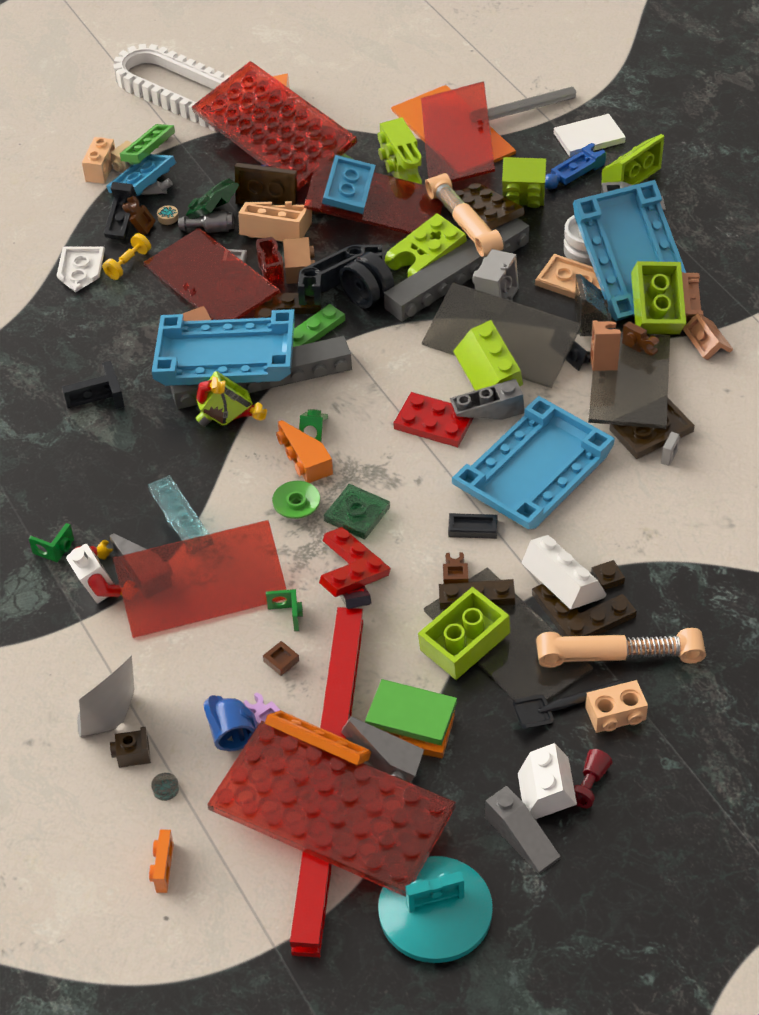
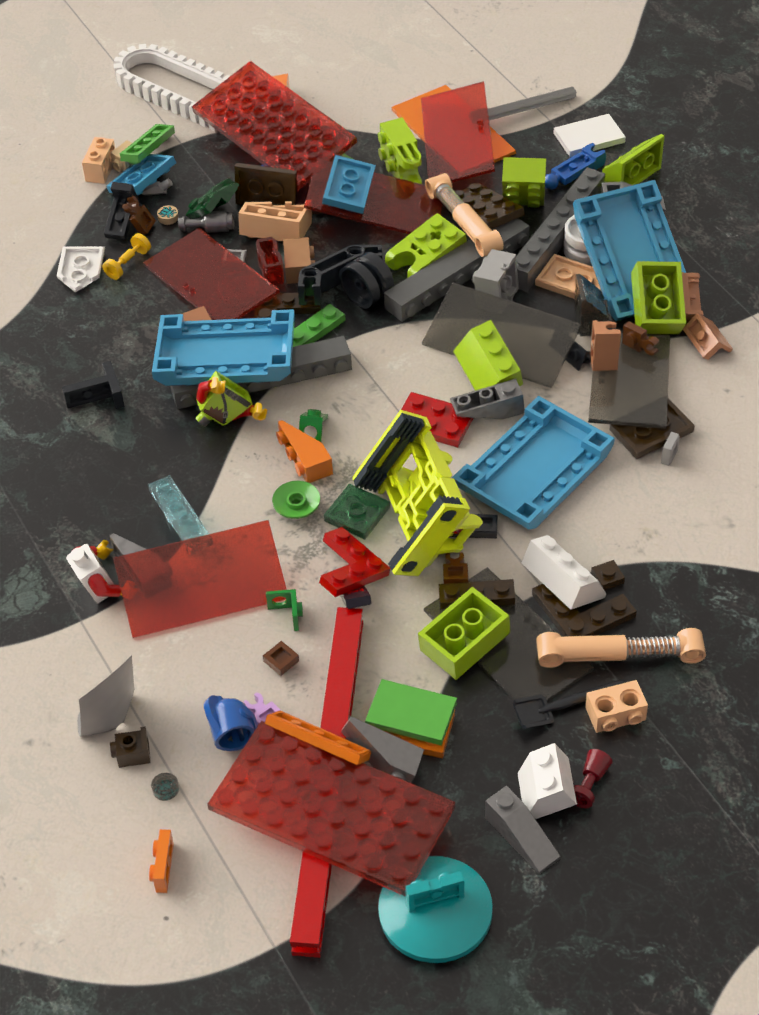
(57, 547): green bracket -> none
(424, 498): none -> neon yellow container
(550, 235): none -> dark grey brick

